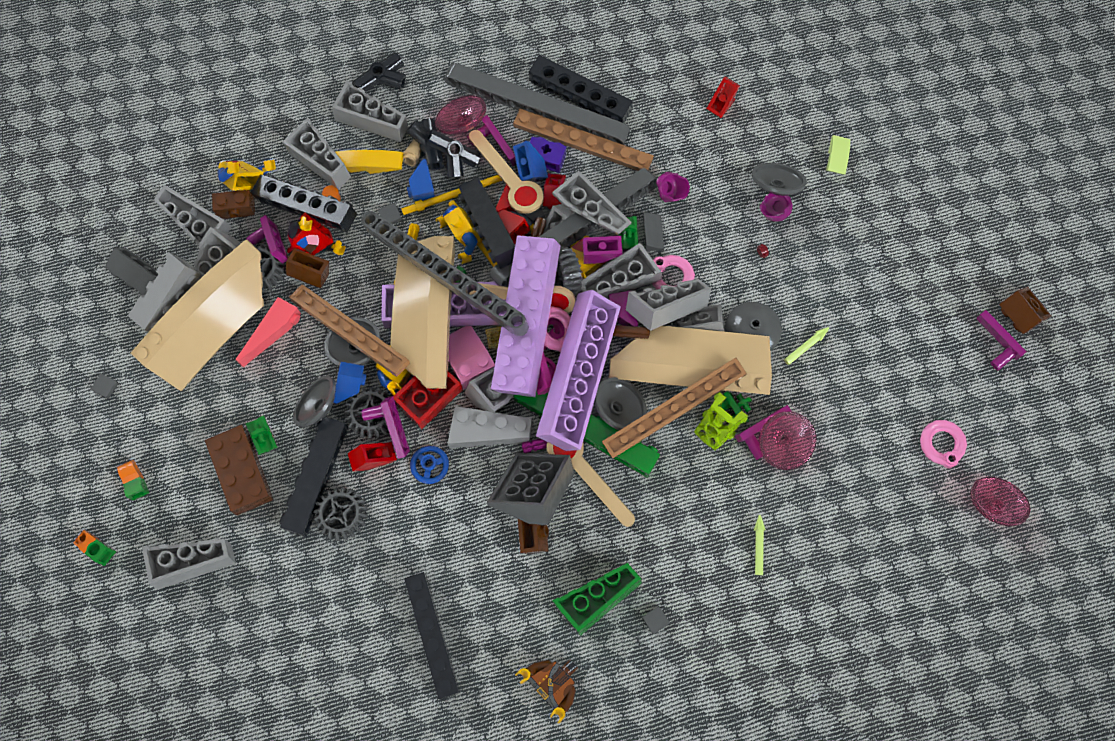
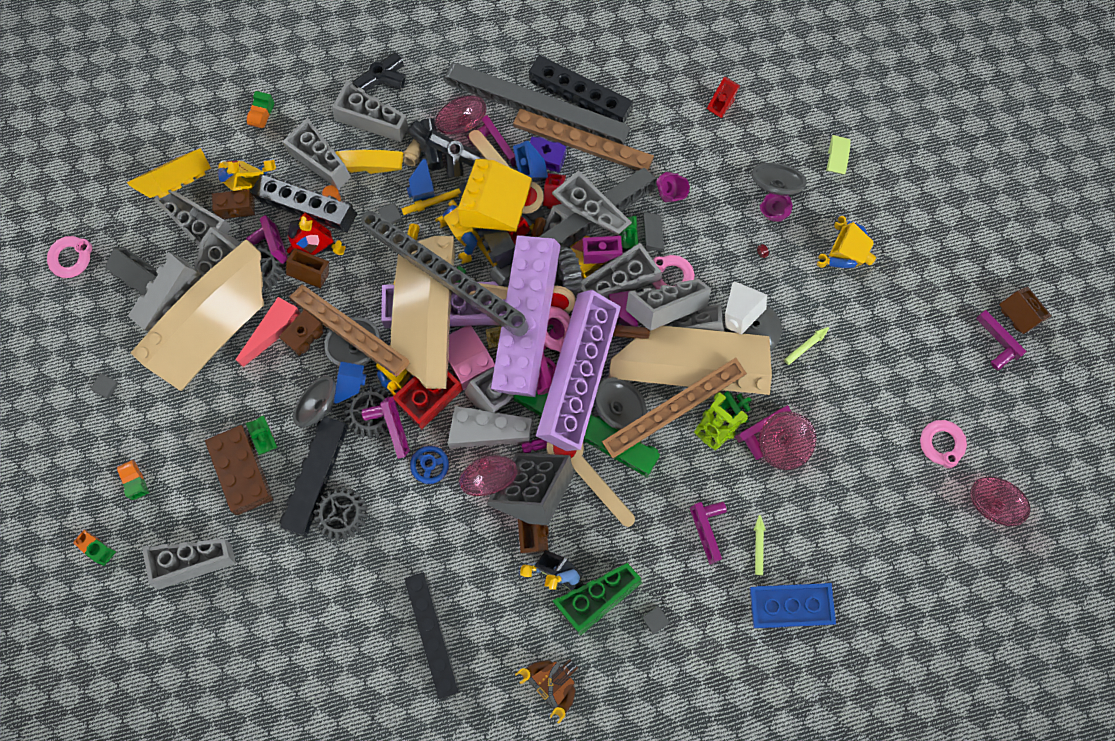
(82, 263): none -> bright pink piece
(171, 175): none -> yellow slope
(260, 109): none -> leg
(302, 333): none -> reddish brown brick
(371, 456): red slope -> none
(487, 475): none -> clear pink dish
(493, 196): none -> yellow slope
(557, 571): none -> torso
(700, 516): none -> magenta piece
(743, 307): none -> white slope
(792, 605): none -> blue plate
(850, 248): none -> yellow torso

